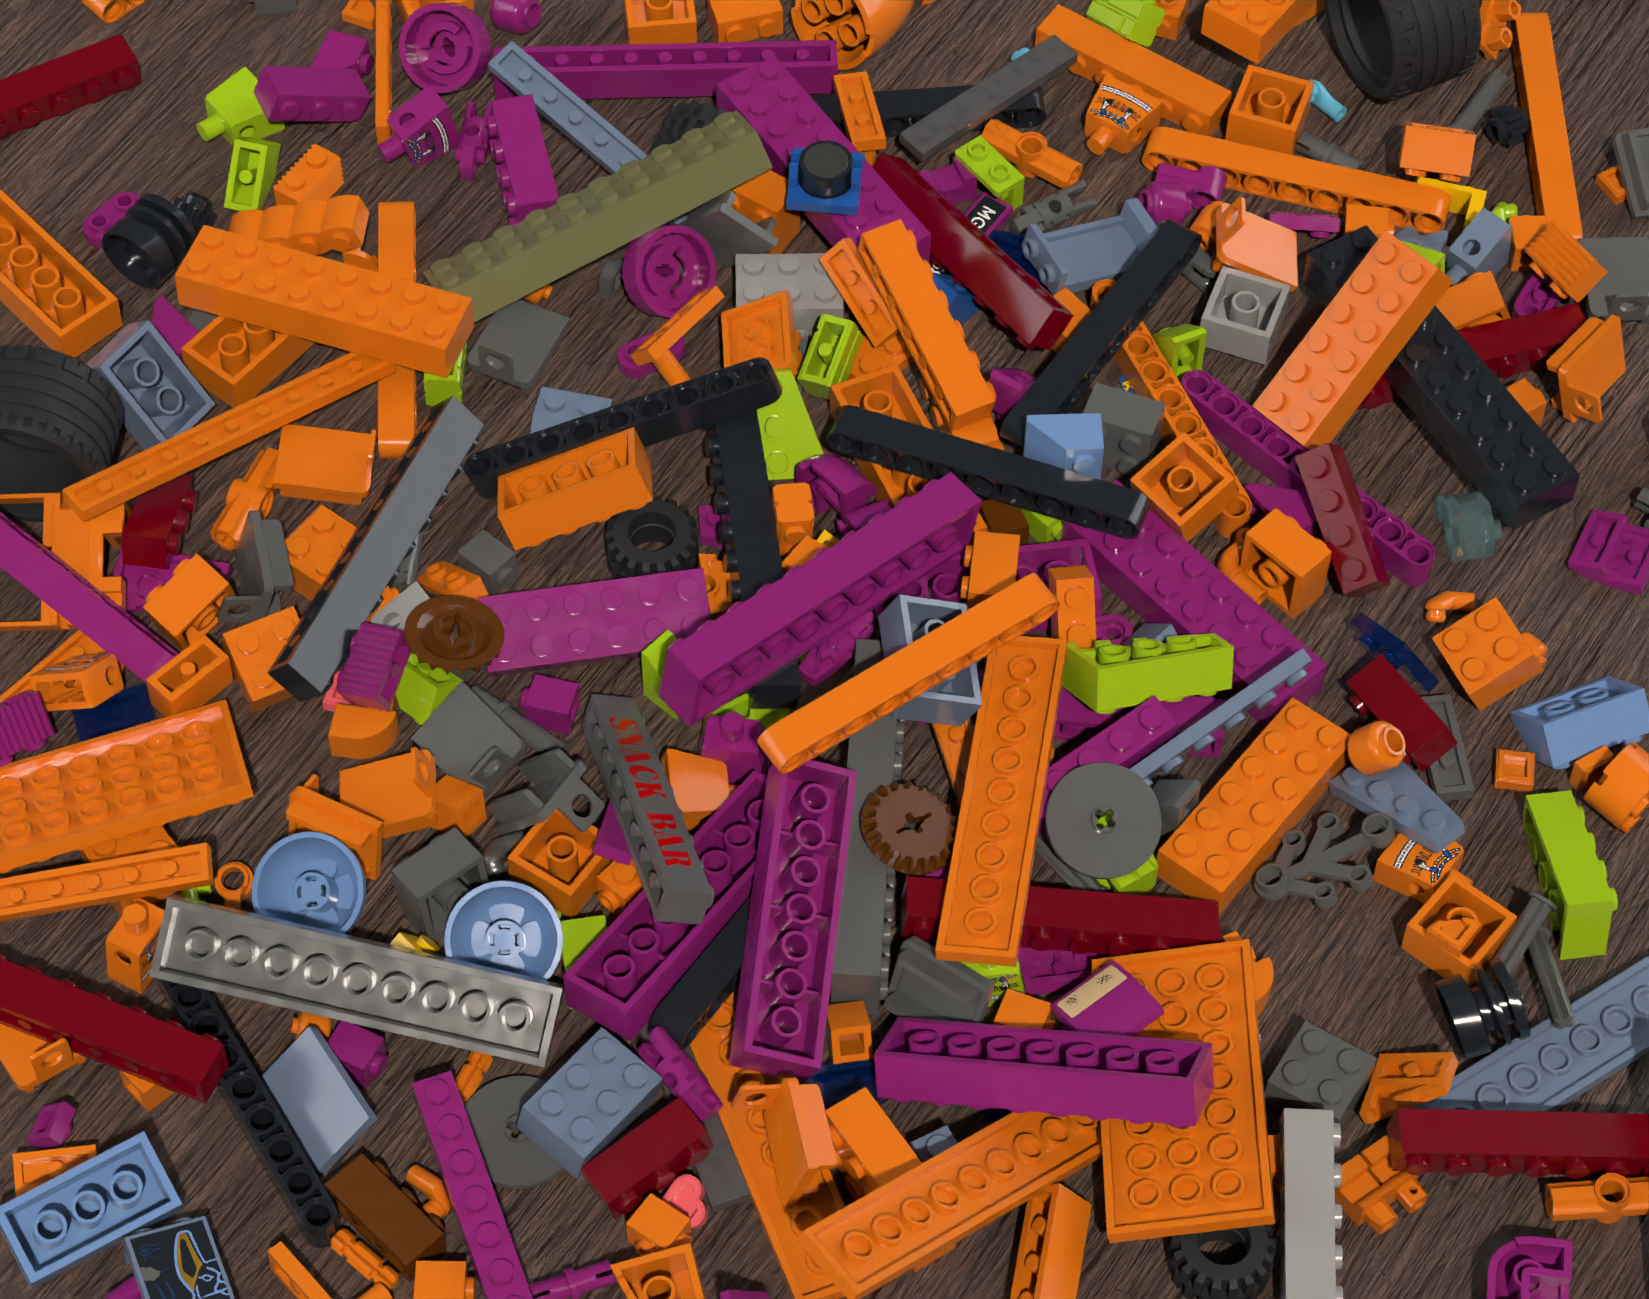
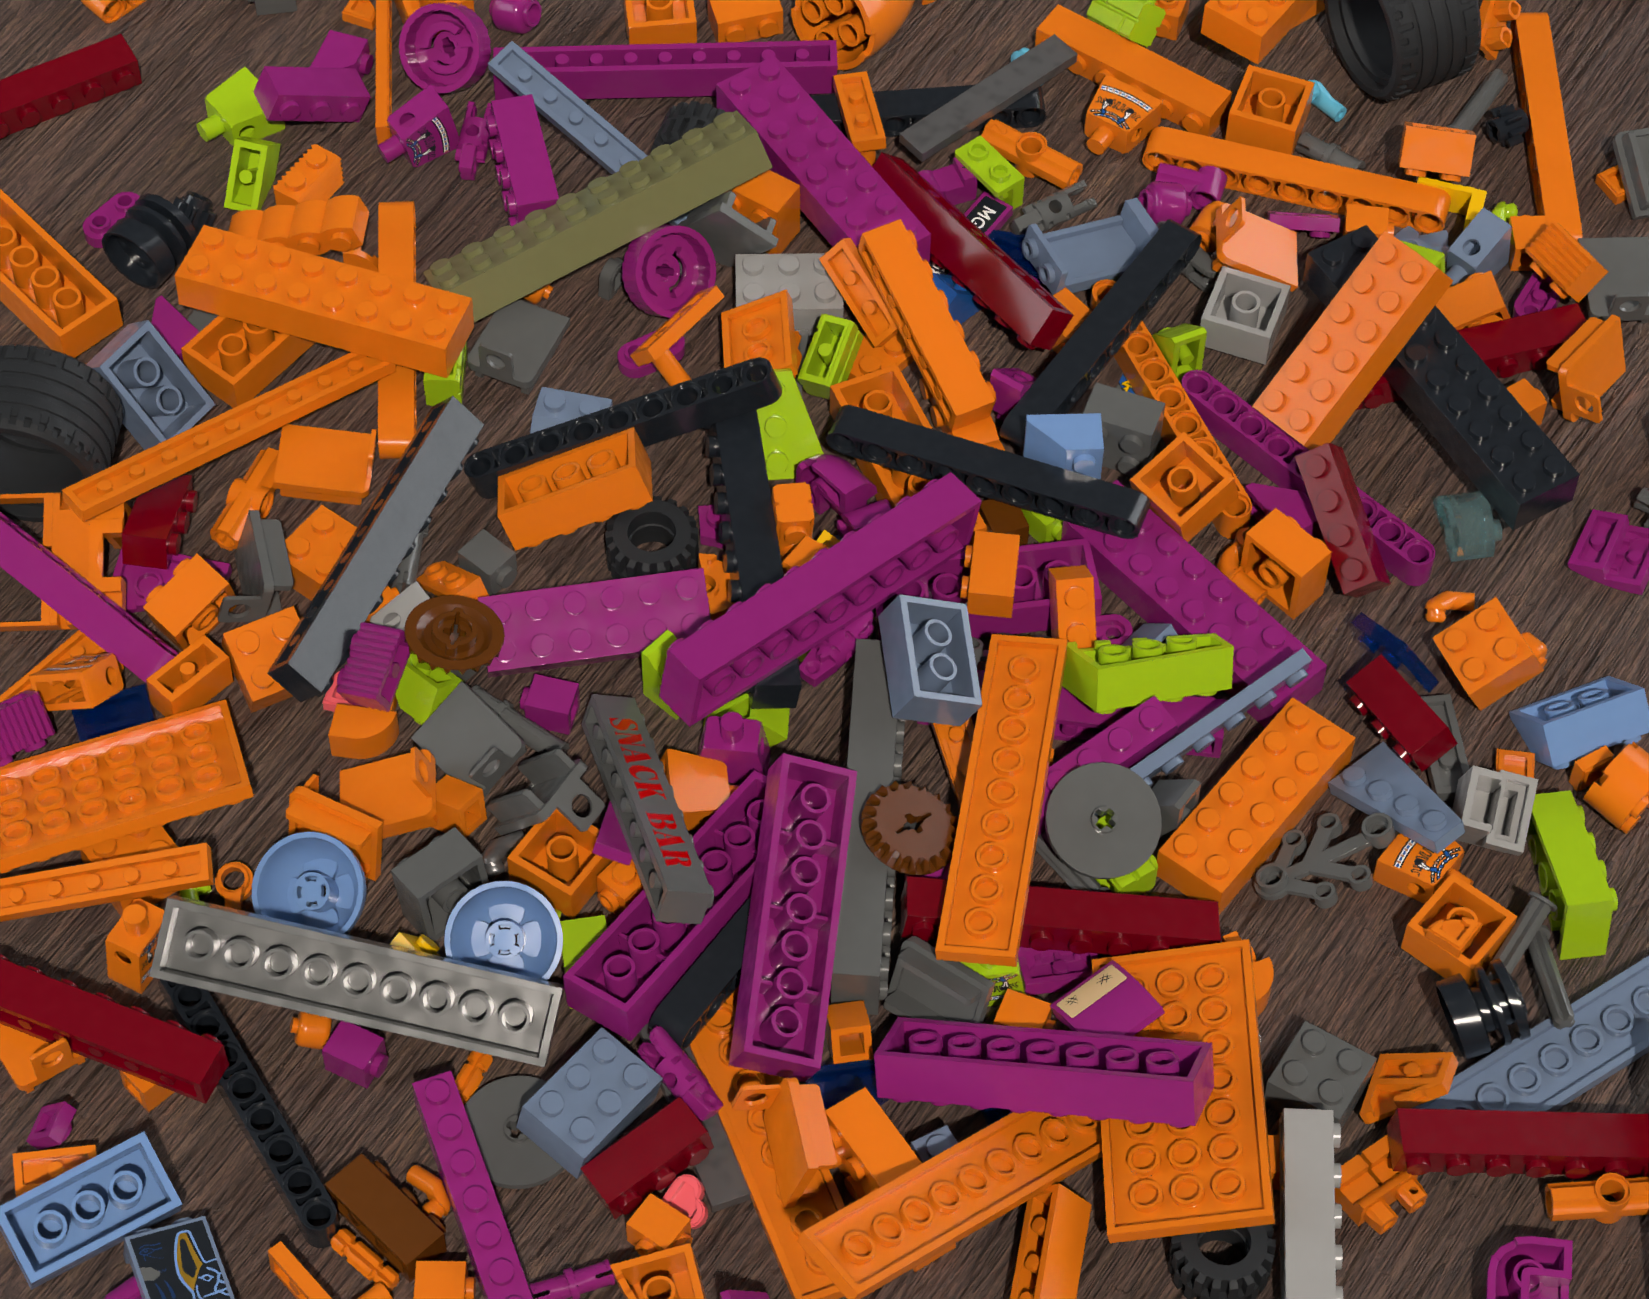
(318, 1099): sand blue tile -> none
(825, 179): piece -> none
(907, 673): orange beam -> none
(1376, 748): orange head -> none
(1495, 808): none -> light grey plate

